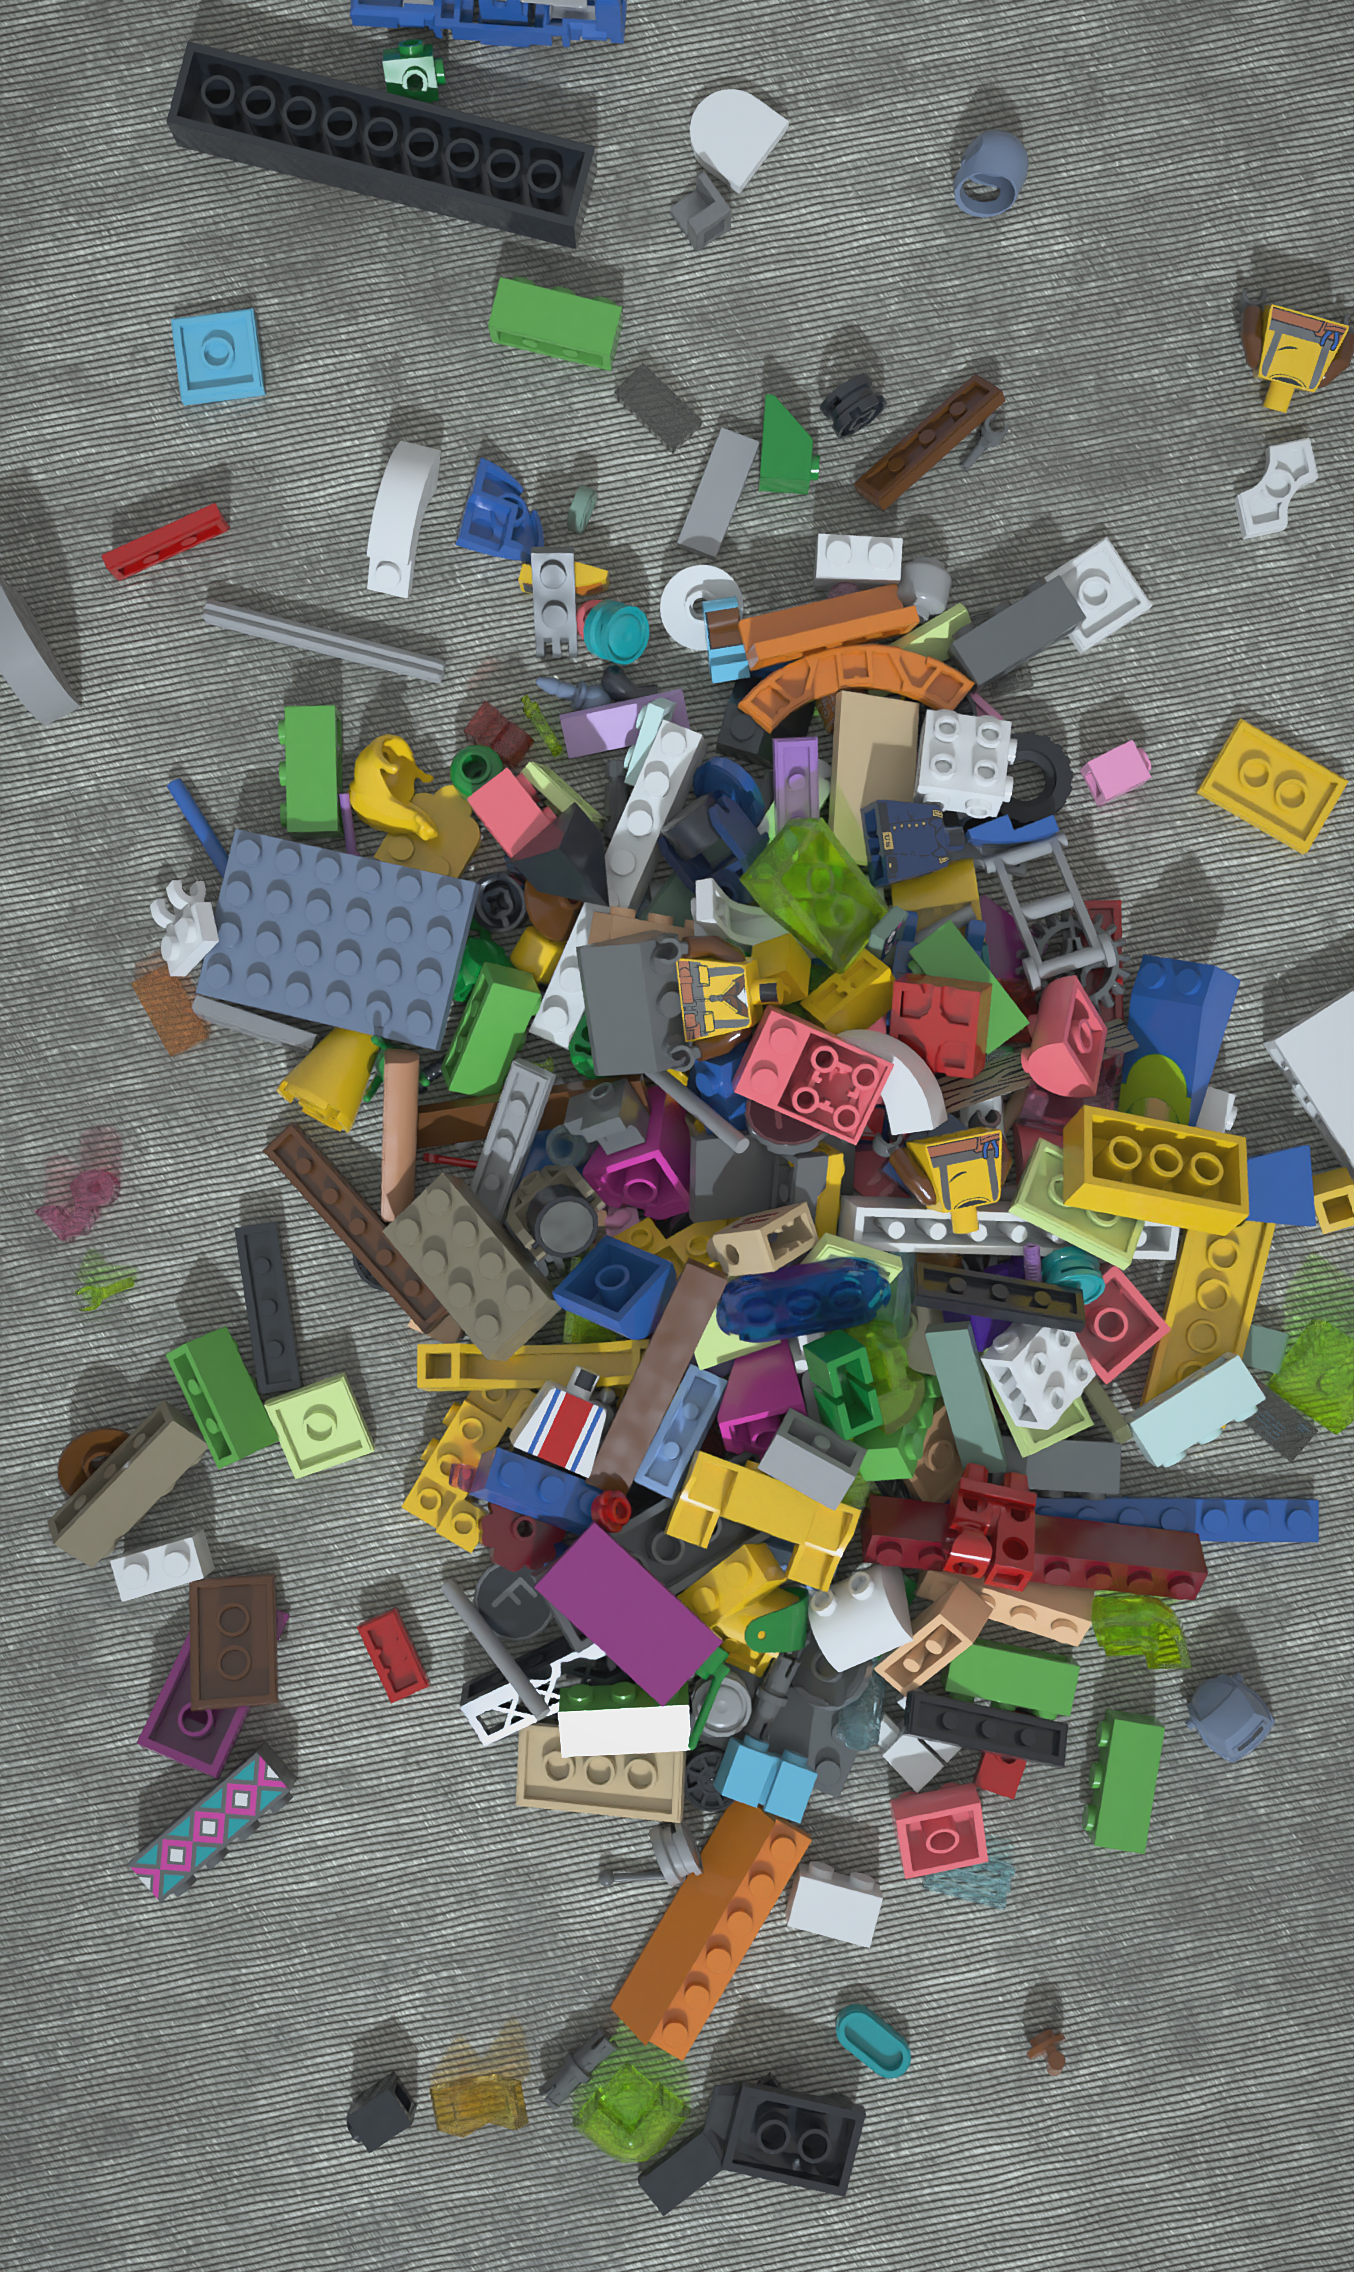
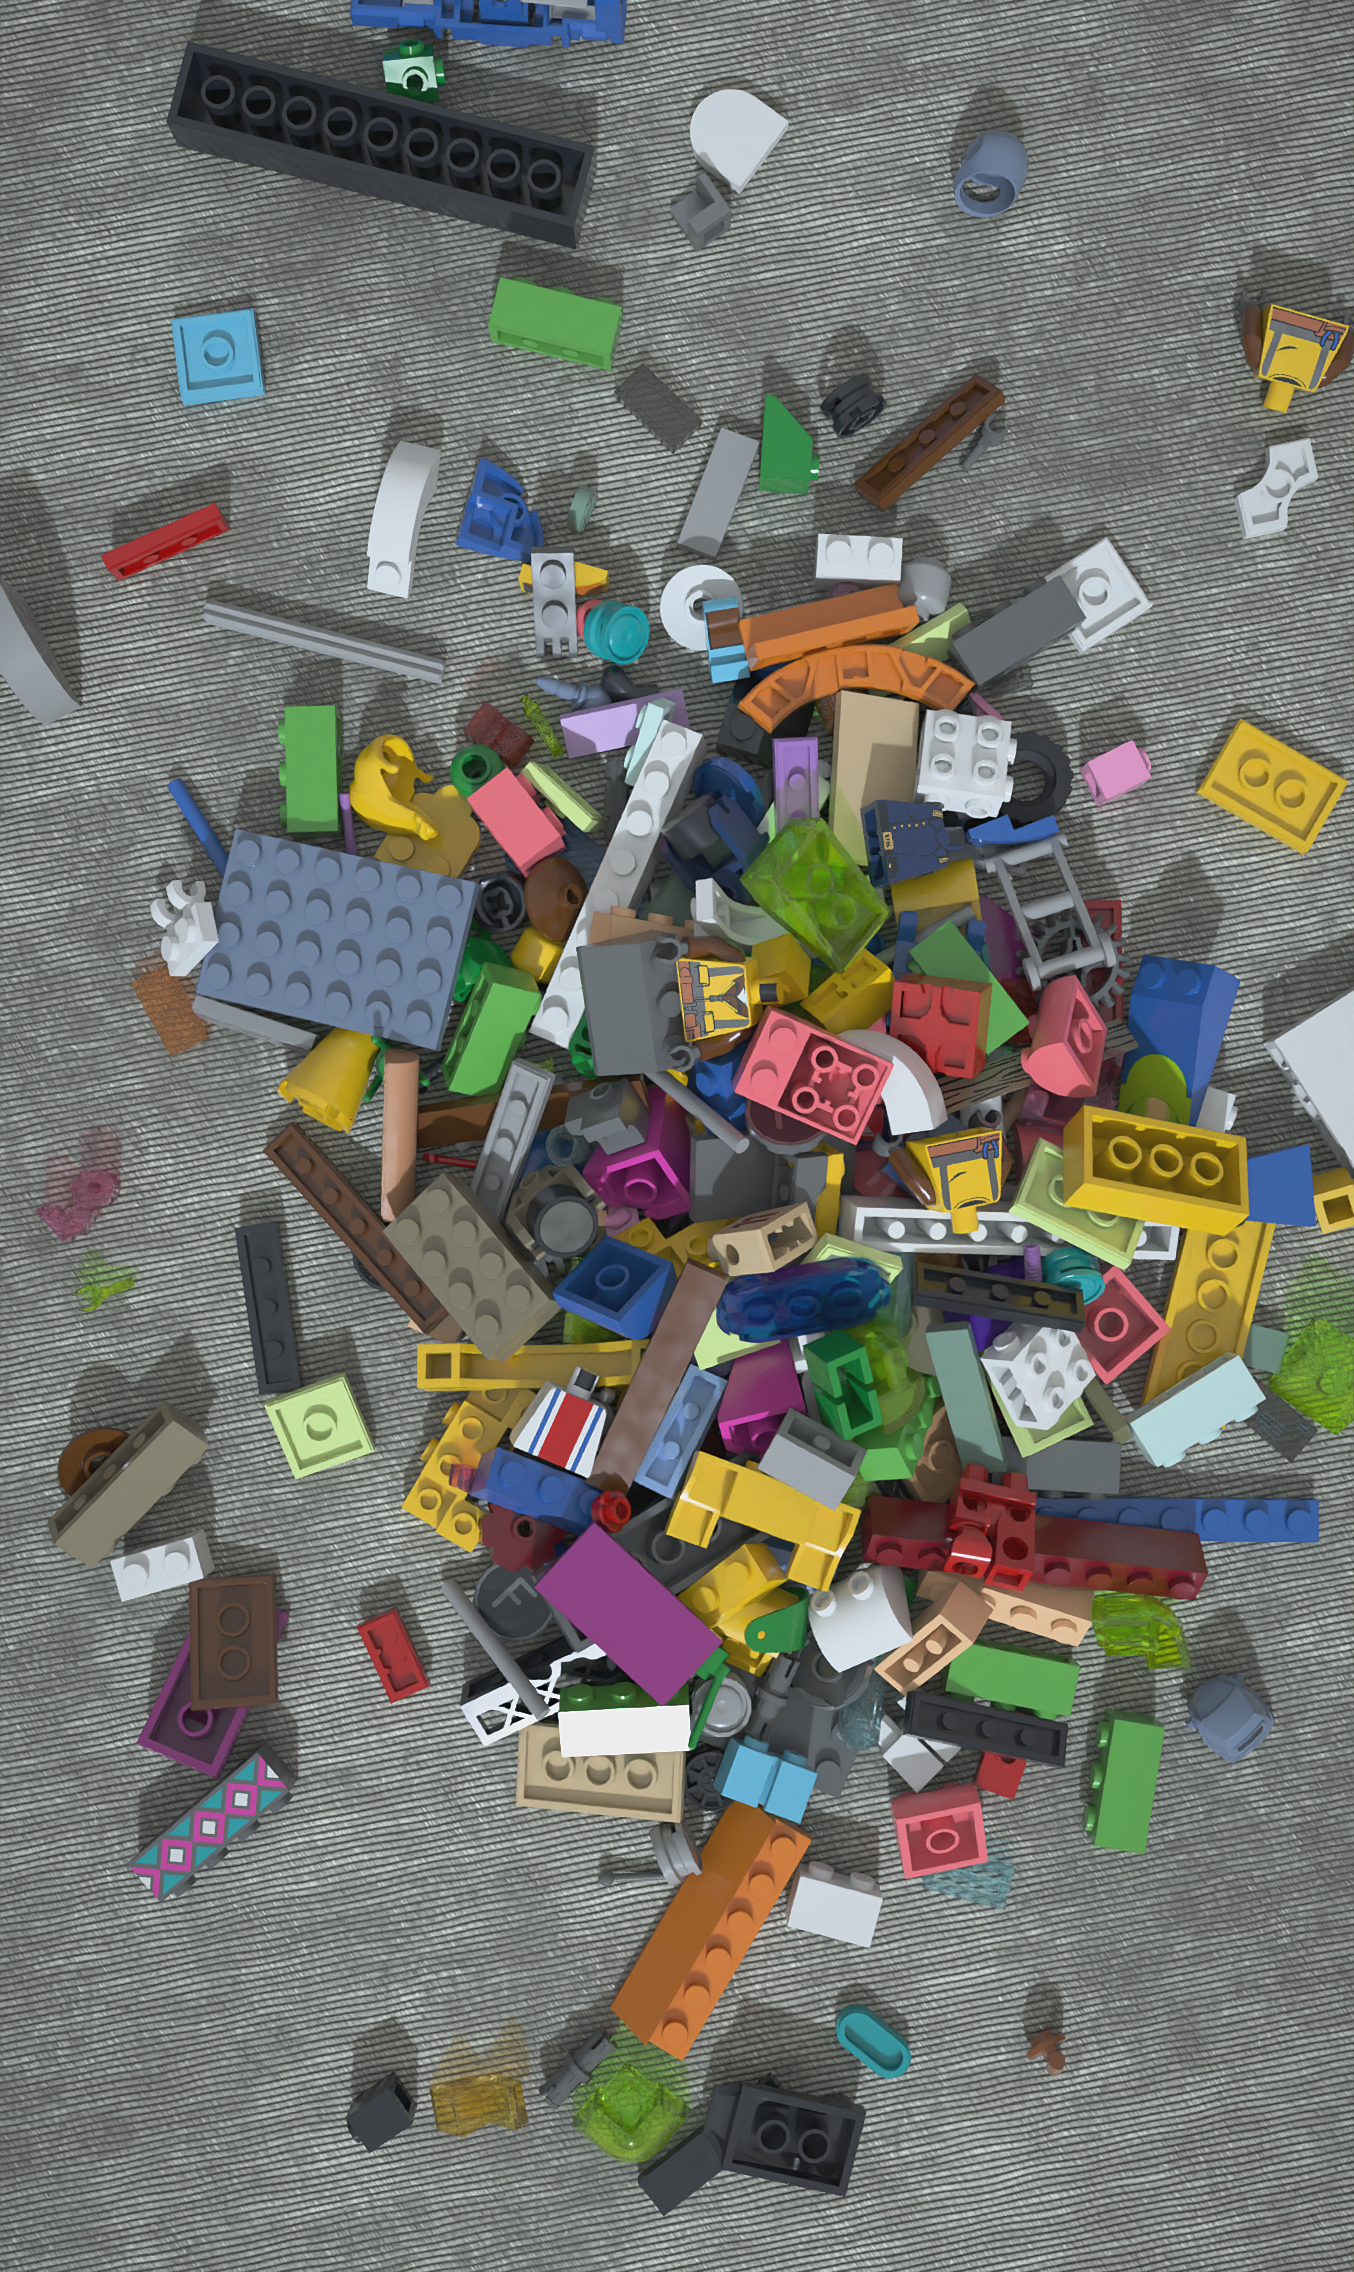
(222, 1397): bright green brick -> none
(567, 859): black slope -> none
(887, 932): sand green tile -> none

